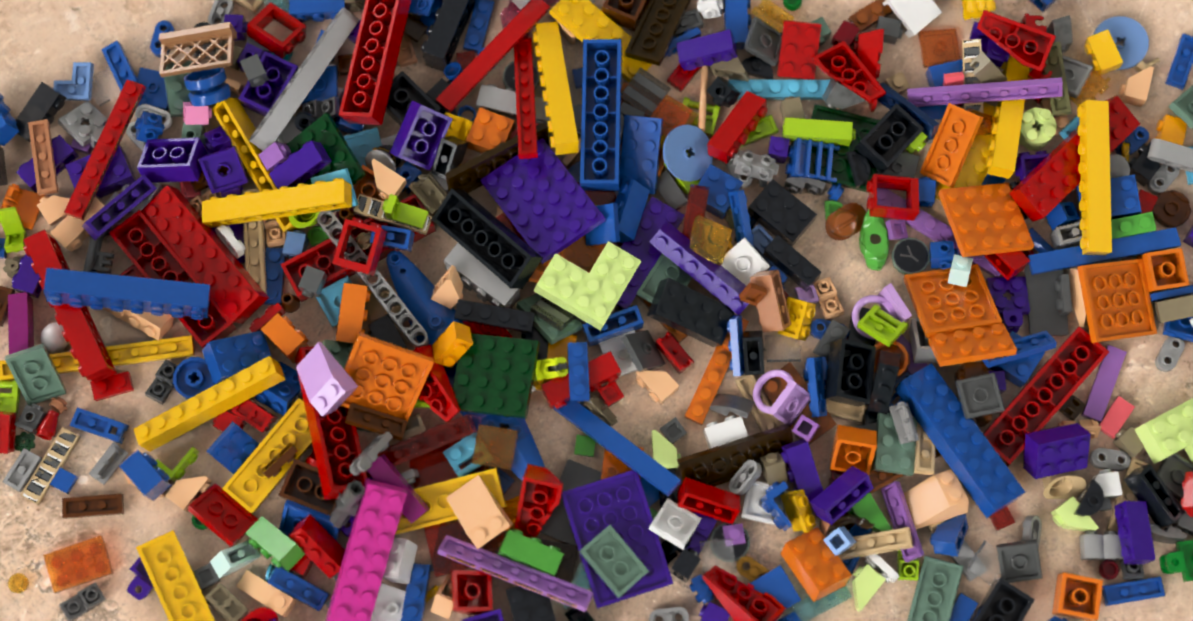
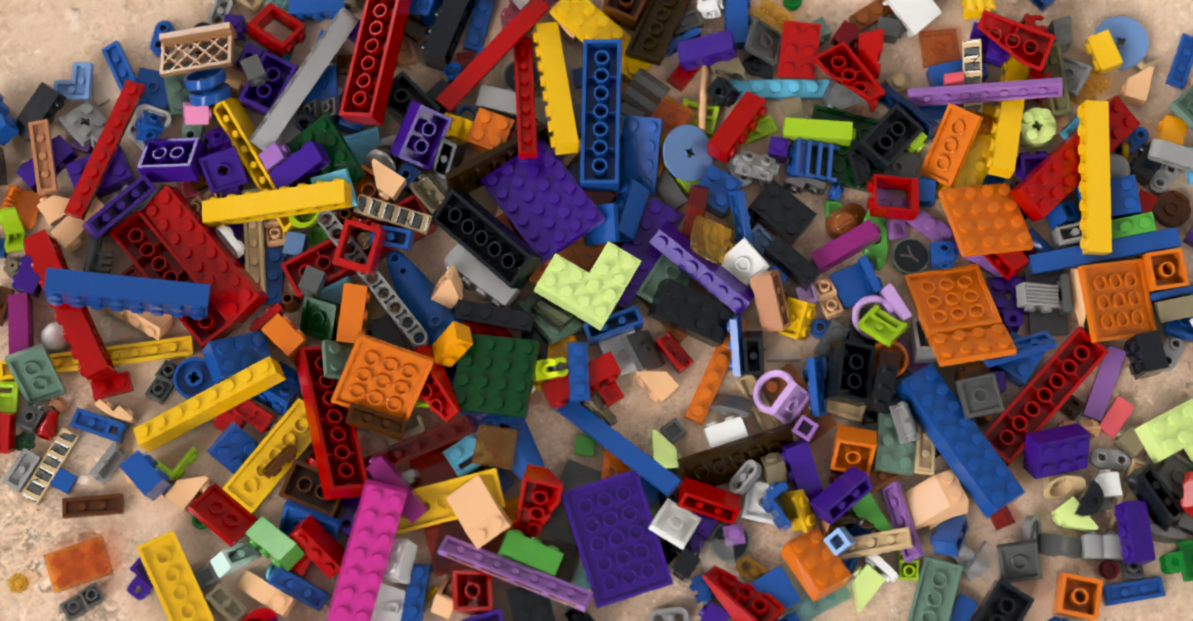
(124, 415): none -> light nougat slope
(320, 318): none -> dark green plate
(324, 380): lavender slope -> none
(347, 504): dark grey piece -> none
(369, 454): light grey hinge -> none
(404, 213): lime bracket -> none
(613, 561): sand green plate -> none
(752, 294): dark orange plate -> none
(846, 246): none -> magenta brick
(856, 282): none -> blue bracket
(960, 270): light aqua brick -> none
(986, 71): dark tan hinge -> none
(1037, 297): none -> light grey brick
(1059, 545): none -> dark grey slope
(1146, 355): none -> black brick

